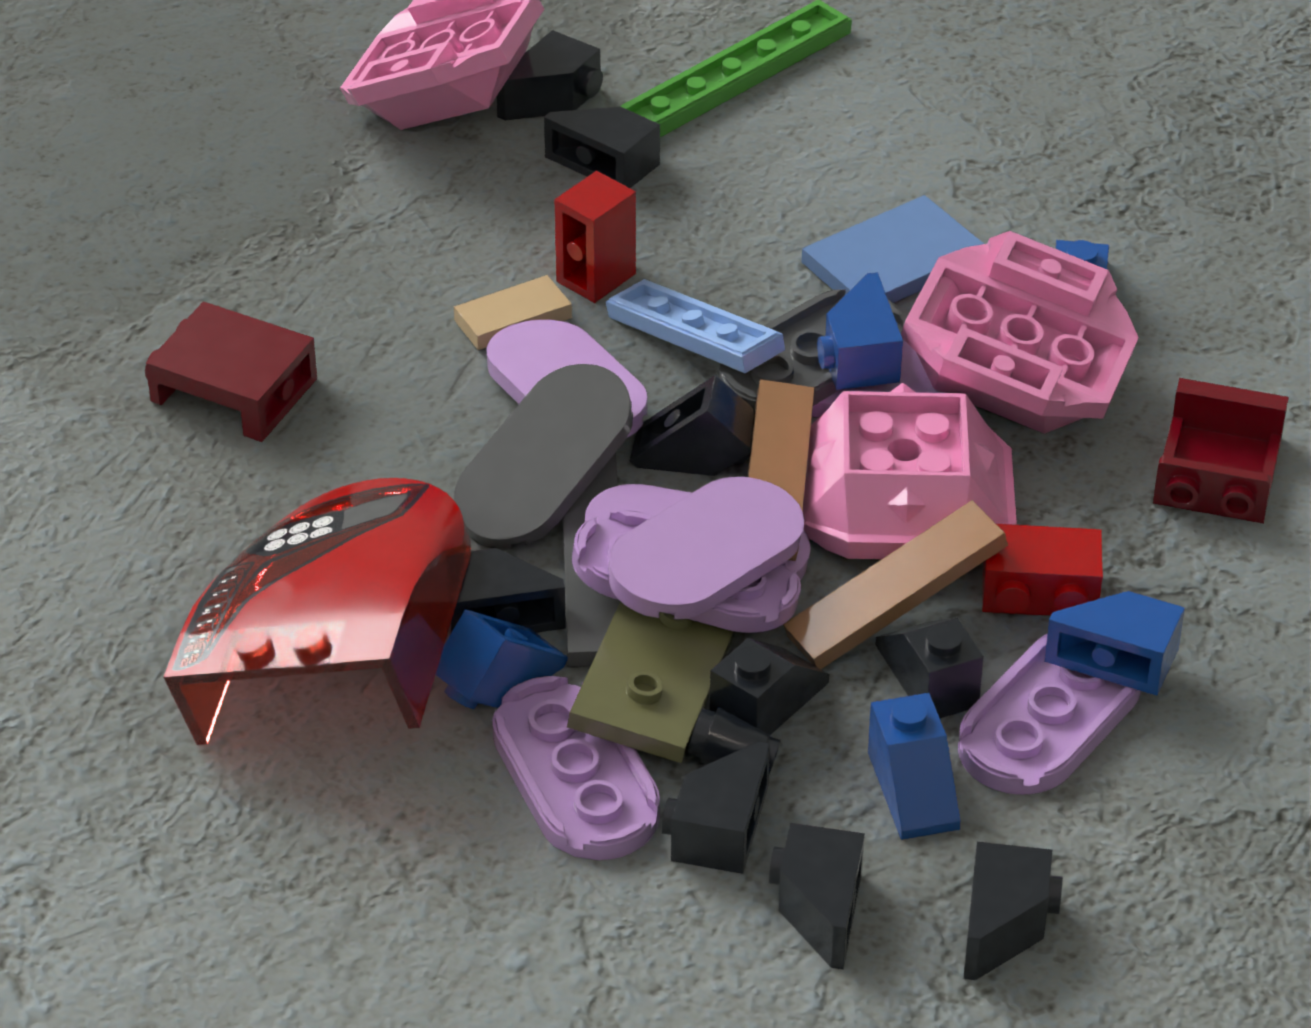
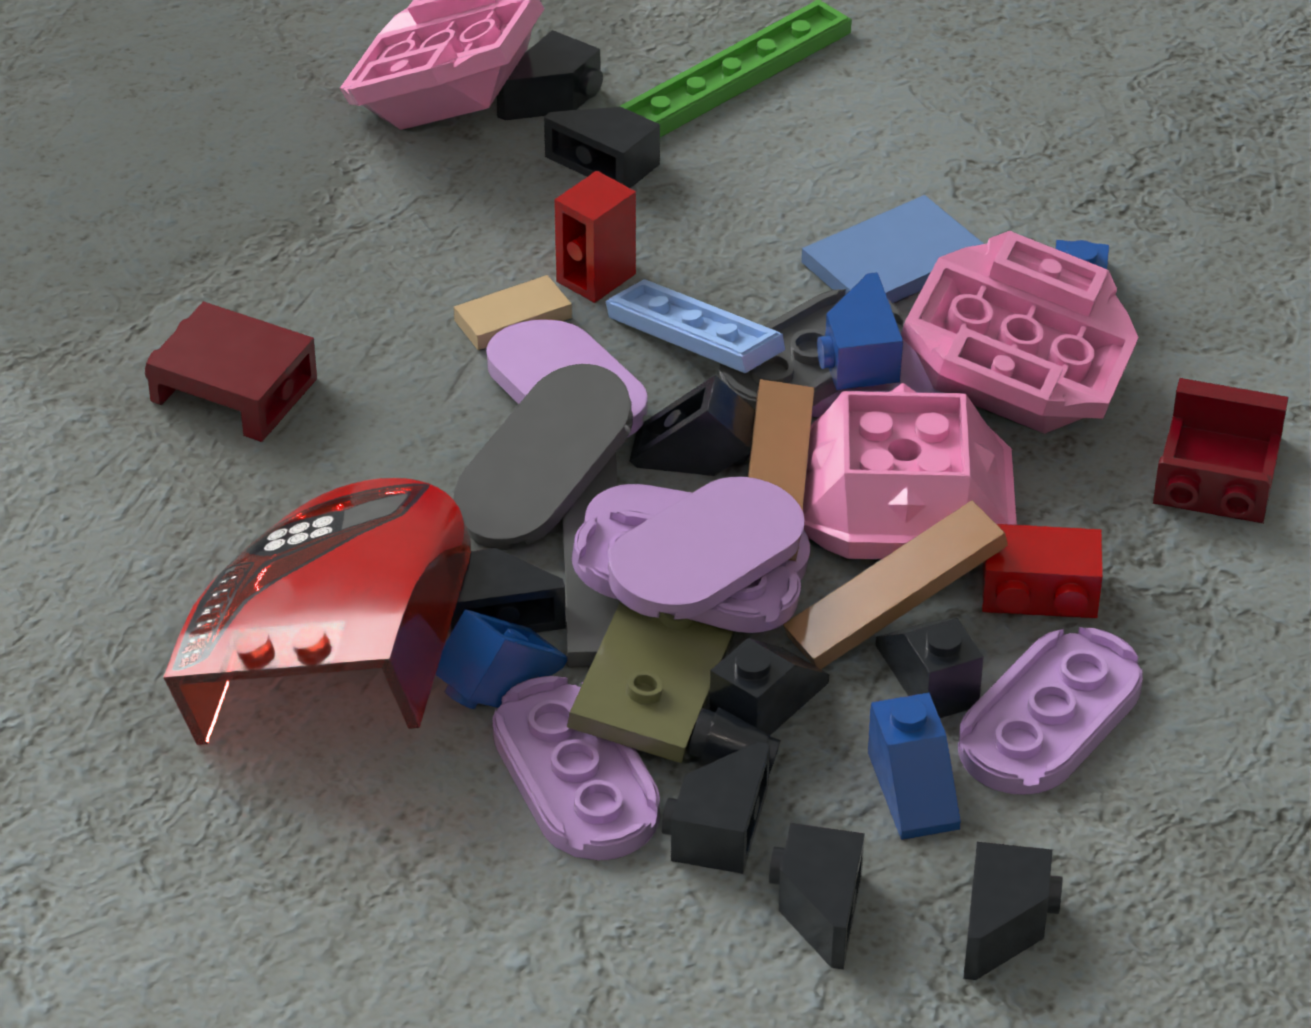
(1117, 639): blue slope -> none

